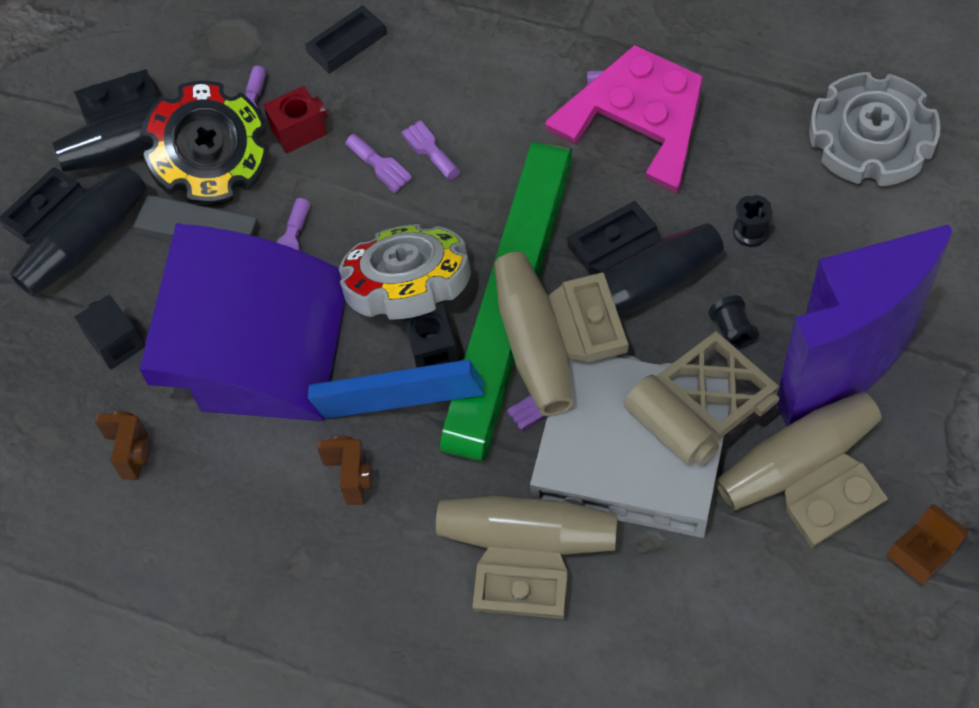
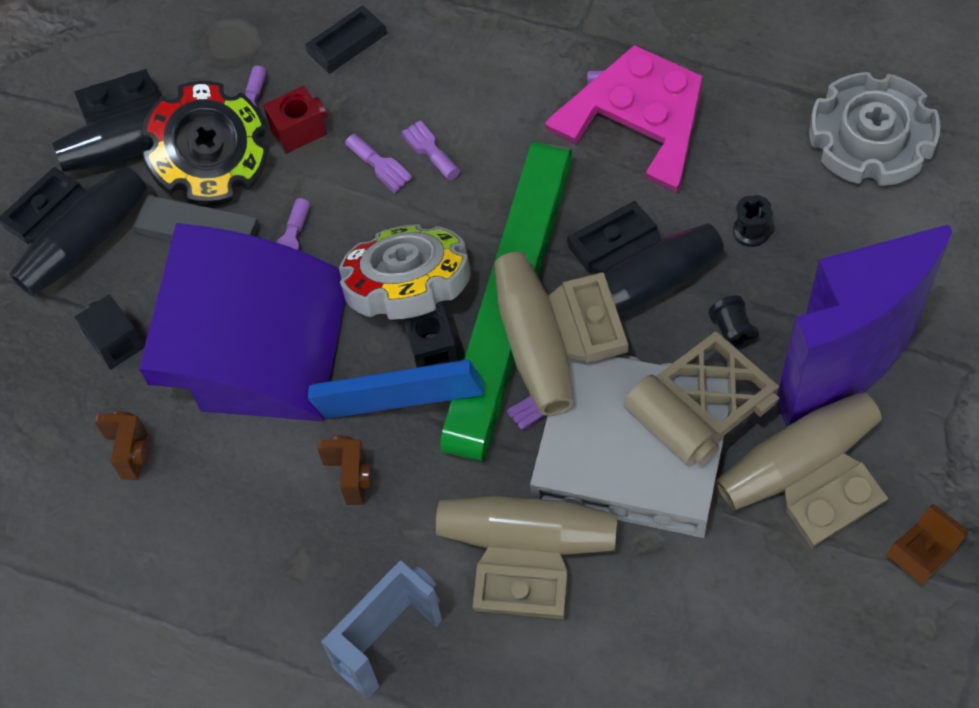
(372, 617): none -> sand blue panel

